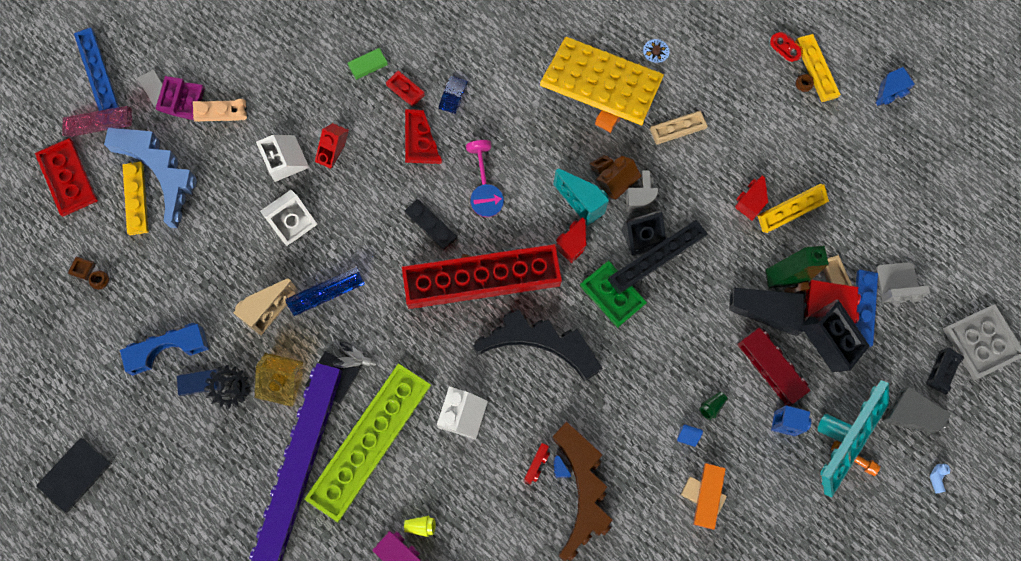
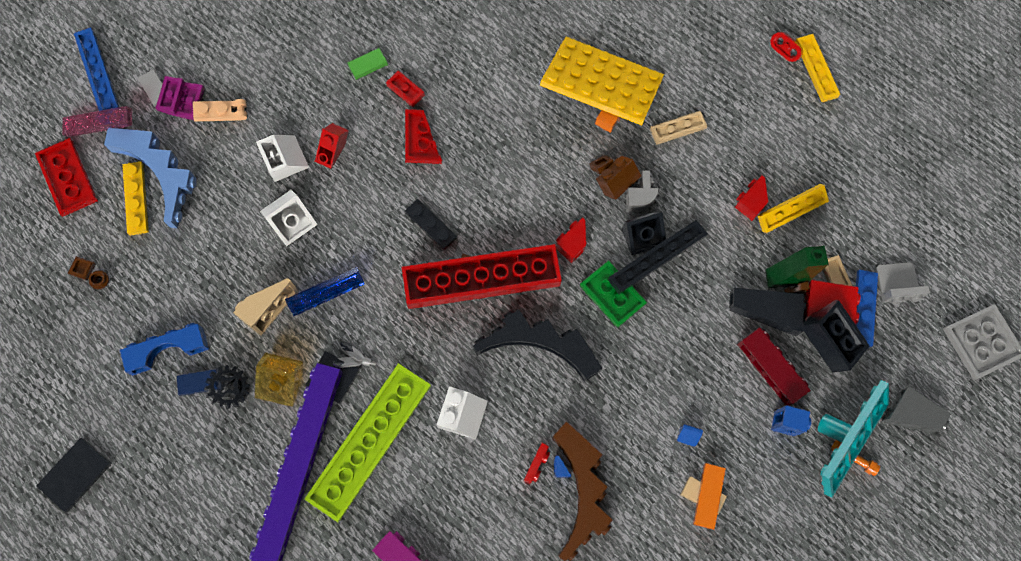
(420, 526): neon yellow cone -> none
(452, 94): clear blue slope -> none
(485, 199): piece -> none
(582, 196): teal slope -> none
(656, 51): piece -> none
(713, 405): dark green cone -> none
(806, 79): reddish brown plate -> none
(894, 85): blue slope -> none
(937, 475): light blue arm -> none
(944, 370): black hinge -> none

